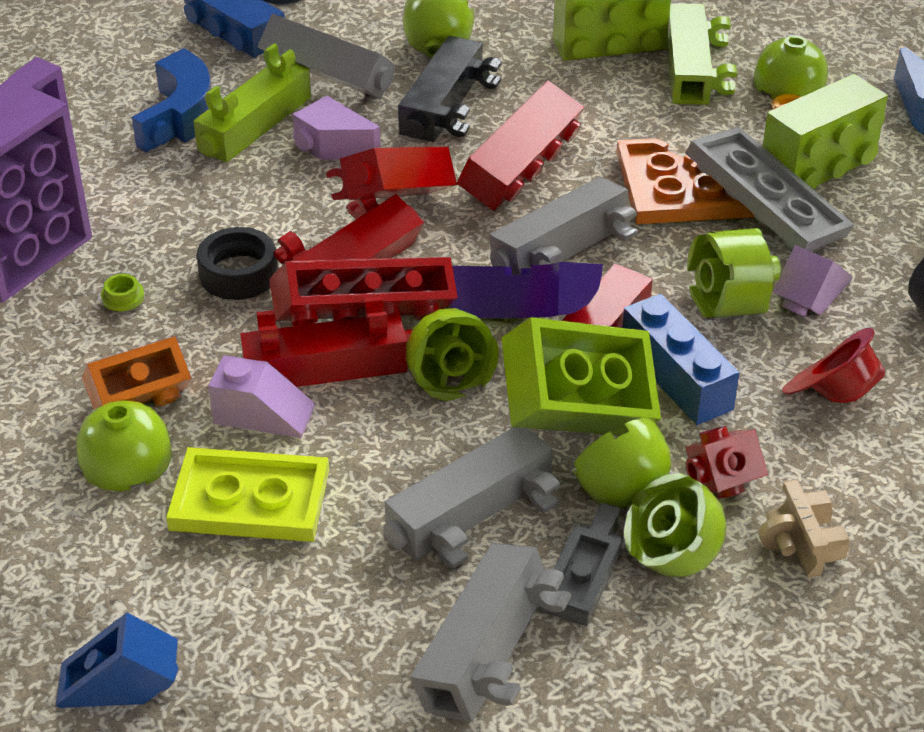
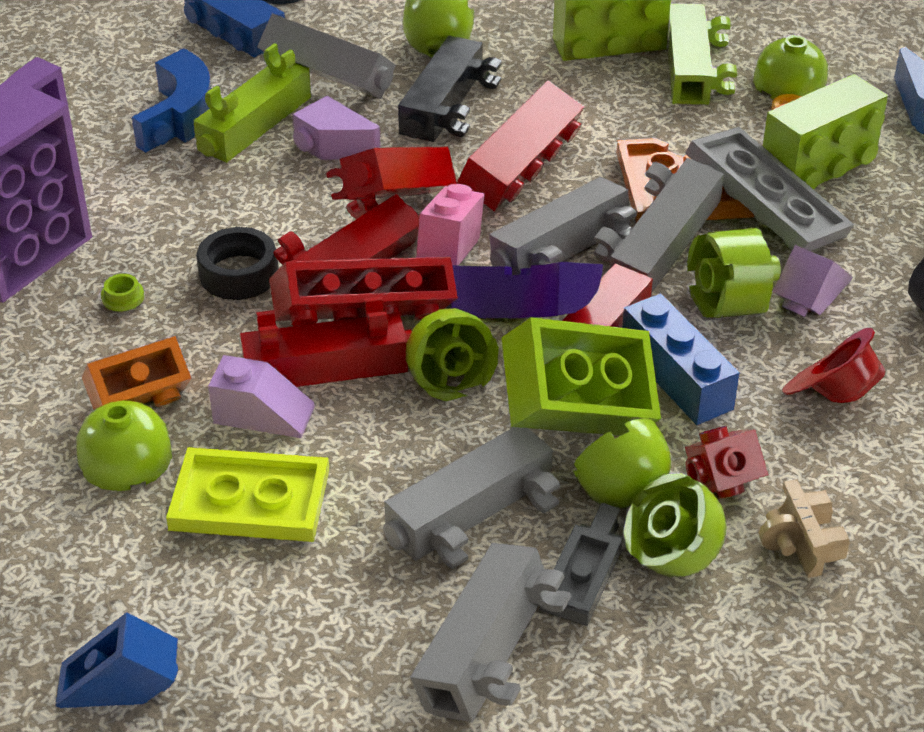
(450, 223): none -> bright pink brick
(668, 224): none -> light grey brick

